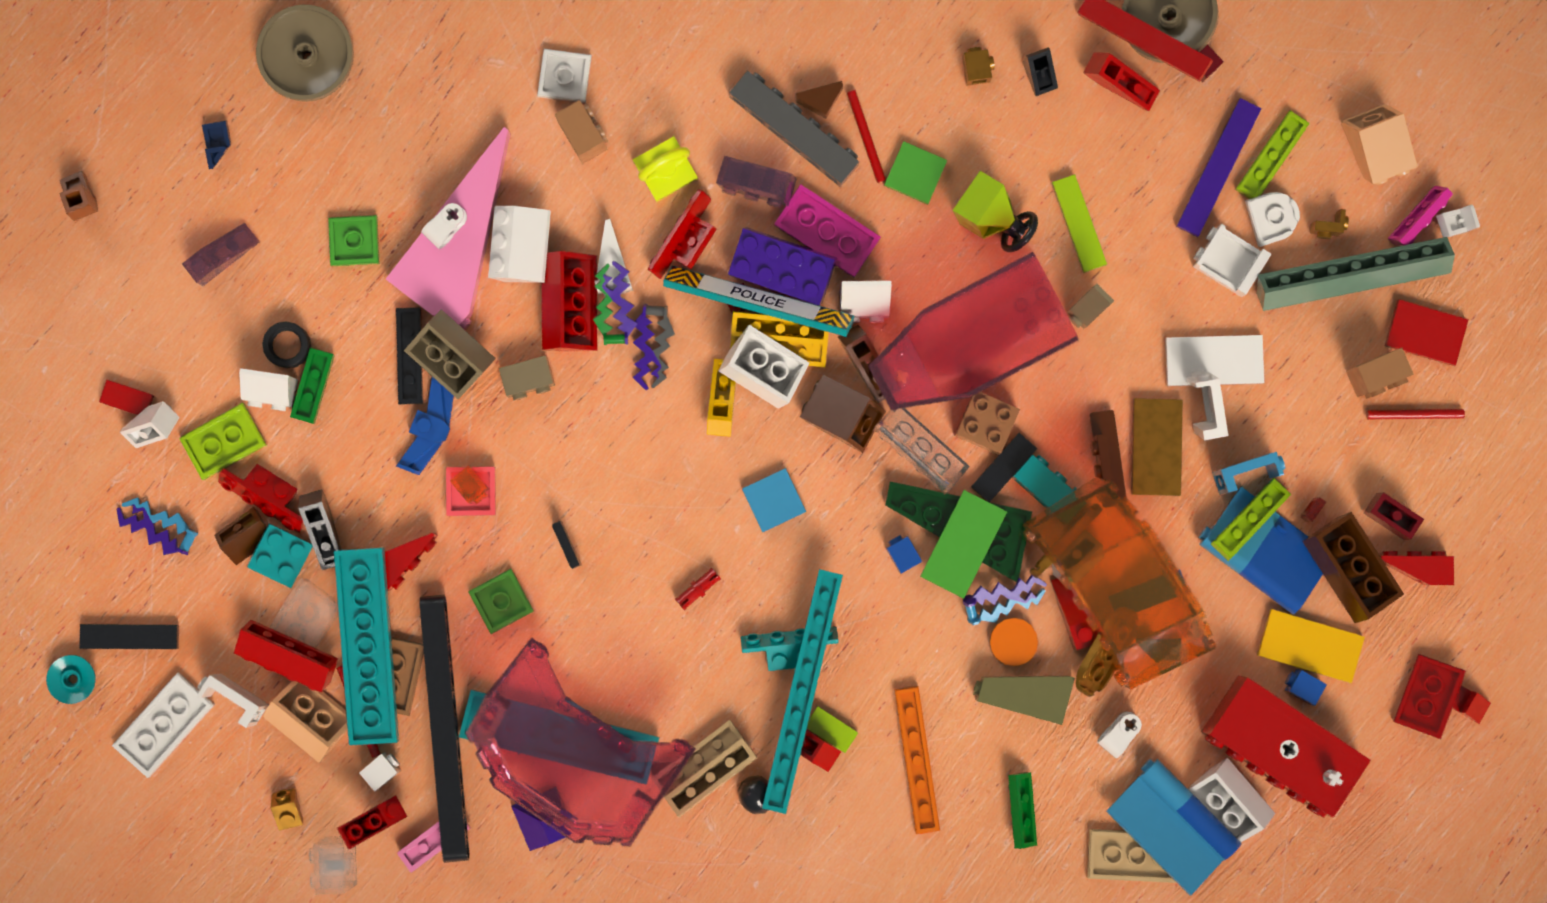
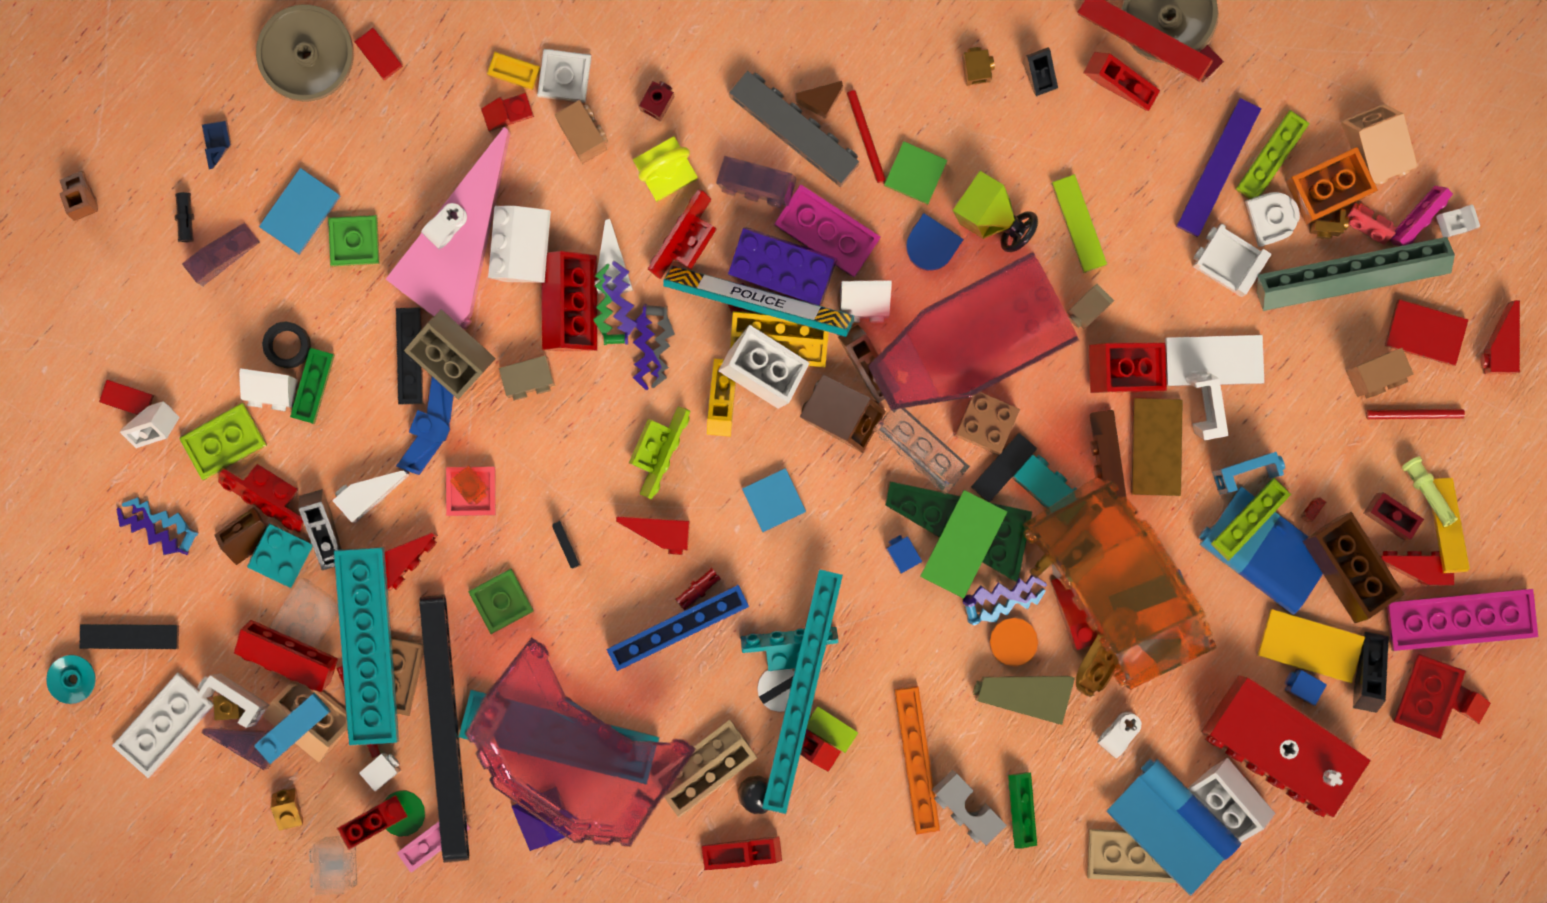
(184, 217): none -> black pin
(226, 709): none -> pearl gold bracket
(240, 742): none -> clear purple slope
(292, 728): none -> dark azure slope
(299, 211): none -> dark azure tile
(363, 496): none -> white slope
(378, 54): none -> red tile
(415, 811): none -> green sticker
(506, 112): none -> red slope
(513, 71): none -> yellow tile
(656, 448): none -> lime bracket
(657, 100): none -> dark red brick
(664, 533): none -> red slope
(677, 628): none -> blue brick
(742, 853): none -> red slope
(775, 688): none -> white sticker
(931, 244): none -> blue tile
(983, 824): none -> light grey arch
(1127, 367): none -> red slope
(1331, 185): none -> orange brick
(1371, 673): none -> black slope
(1379, 230): none -> coral hinge
(1424, 482): none -> yellowish green pin
(1450, 538): none -> yellow tile
(1462, 619): none -> dark pink plate
(1503, 347): none -> red slope

